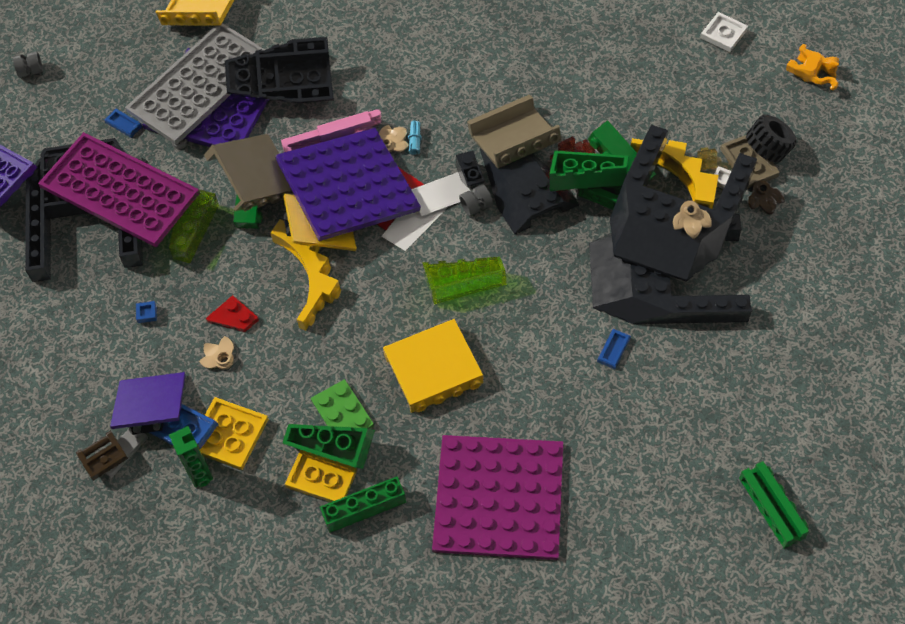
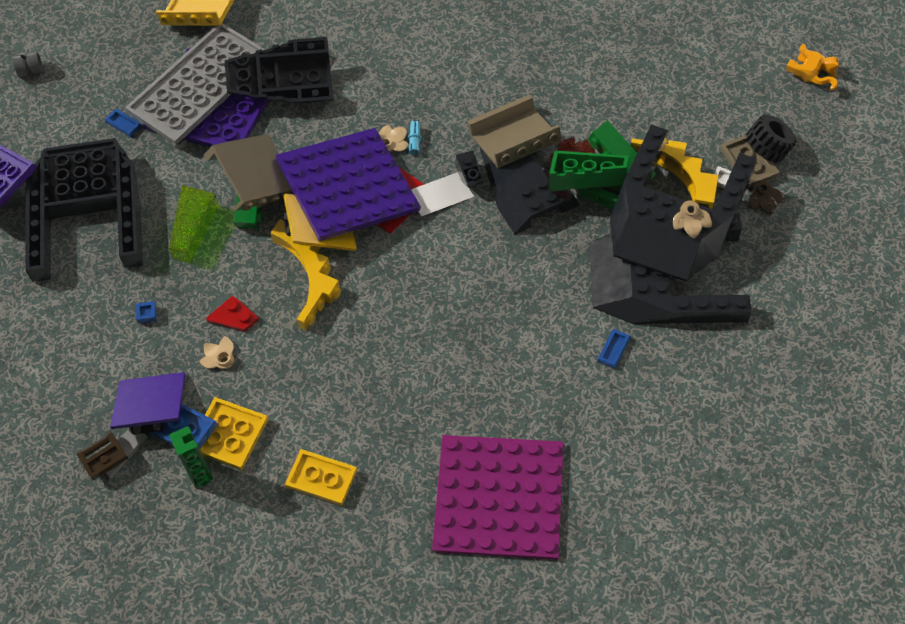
(119, 189): magenta plate -> none
(333, 130): bright pink hinge -> none
(339, 444): green wedge -> none
(341, 407): bright green plate -> none
(363, 504): green brick -> none
(409, 227): white sticker -> none
(433, 365): yellow panel -> none
(463, 277): clear neon green wedge -> none
(476, 200): dark grey wheel -> none
(708, 157): clear yellow tile -> none
(724, 32): white plate -> none
(774, 504): green brick -> none

